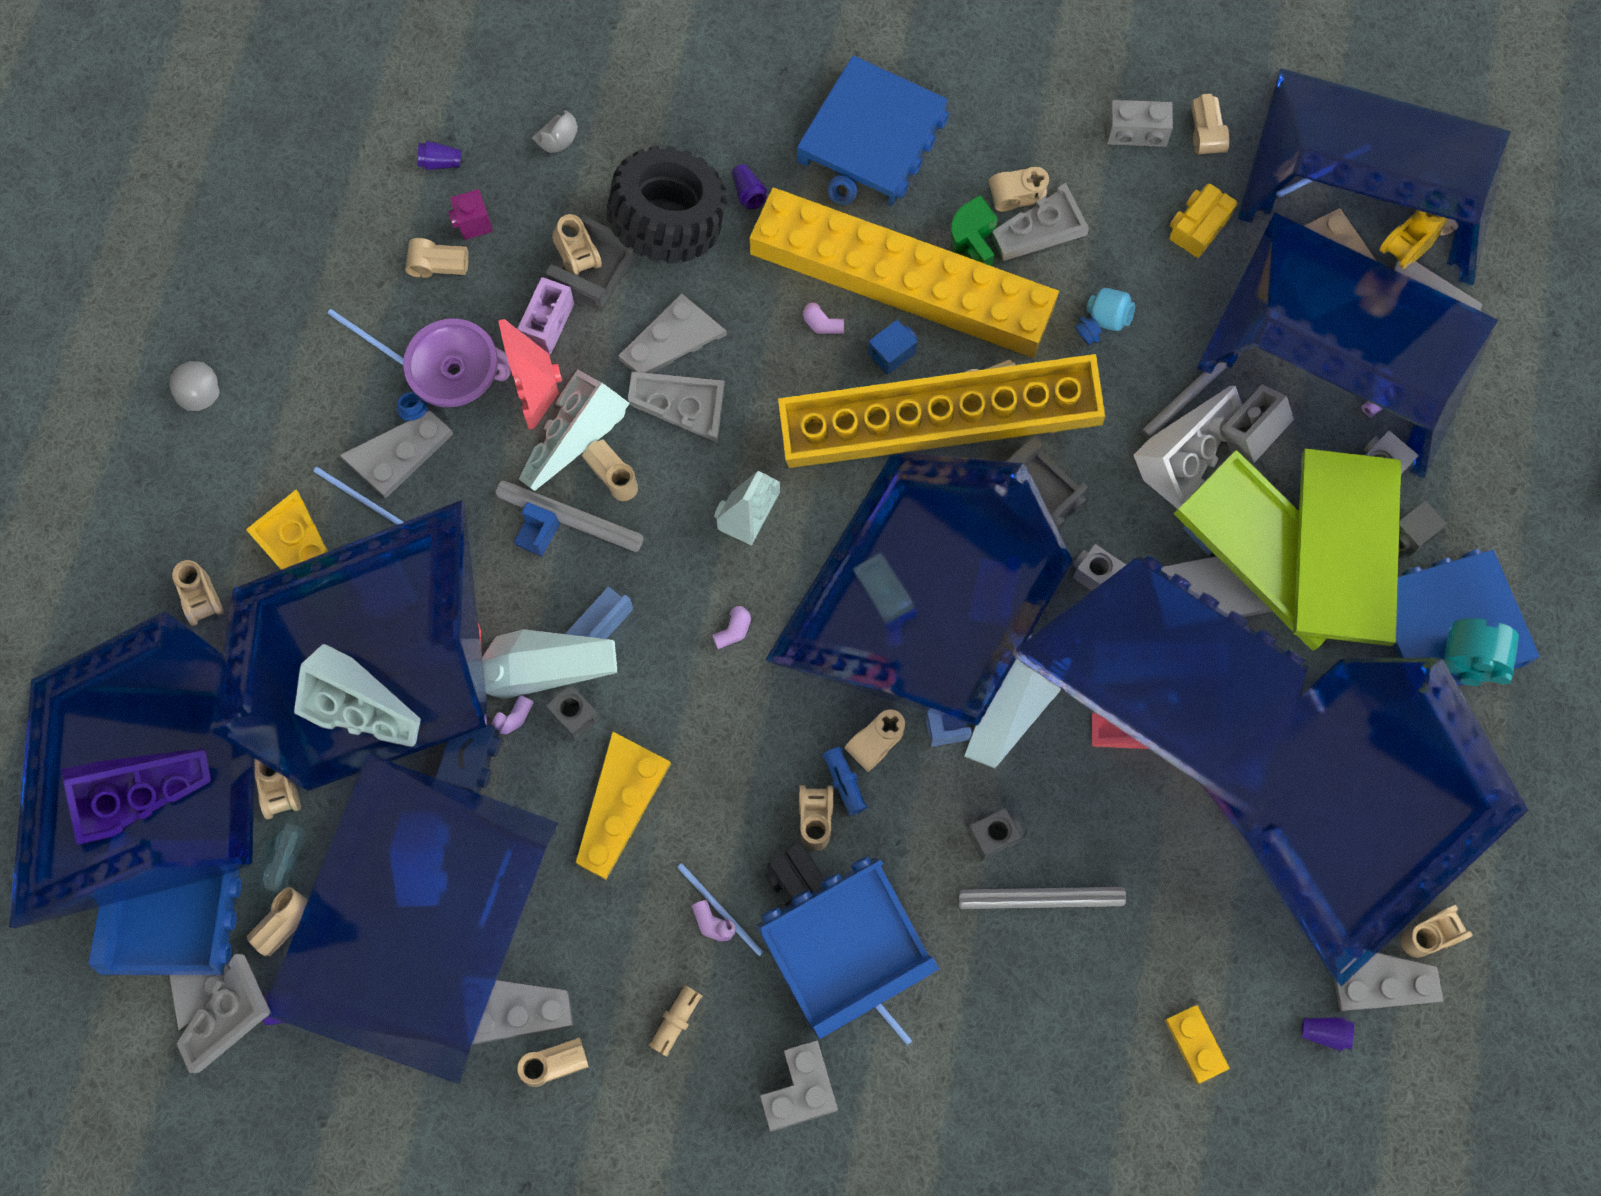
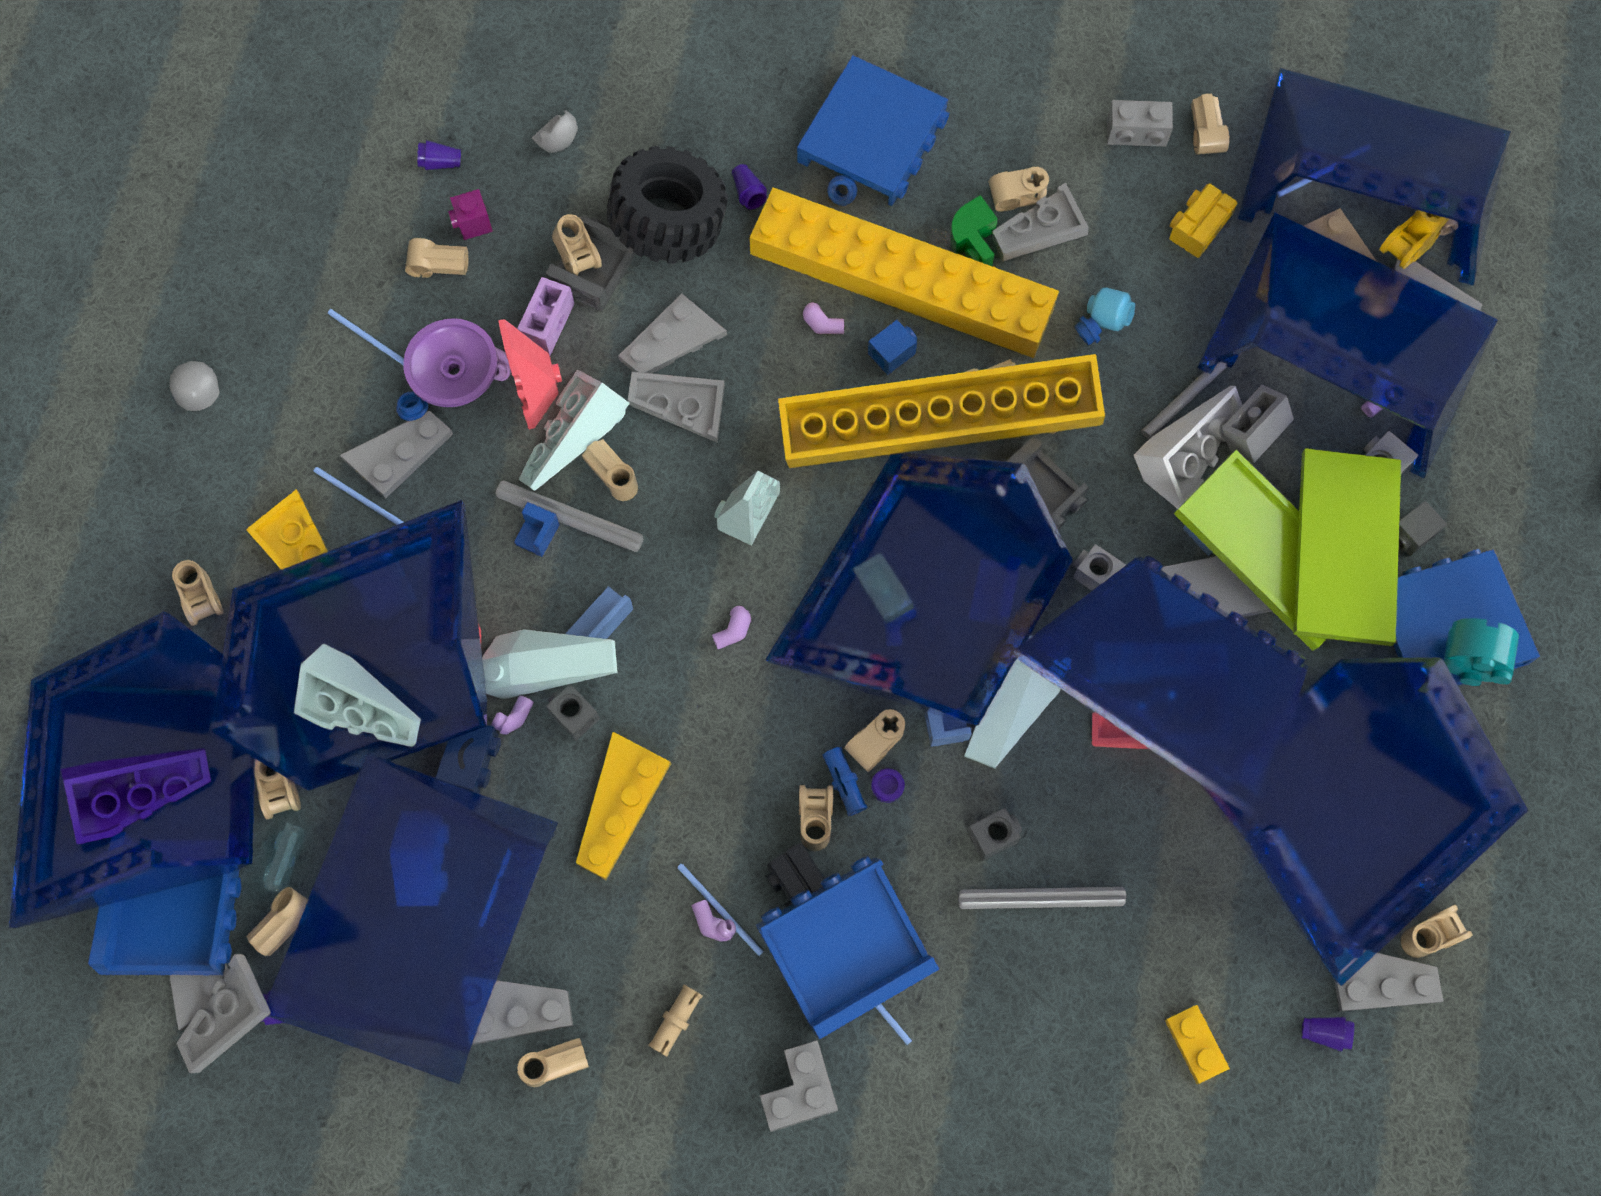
(887, 785): none -> dark purple tile

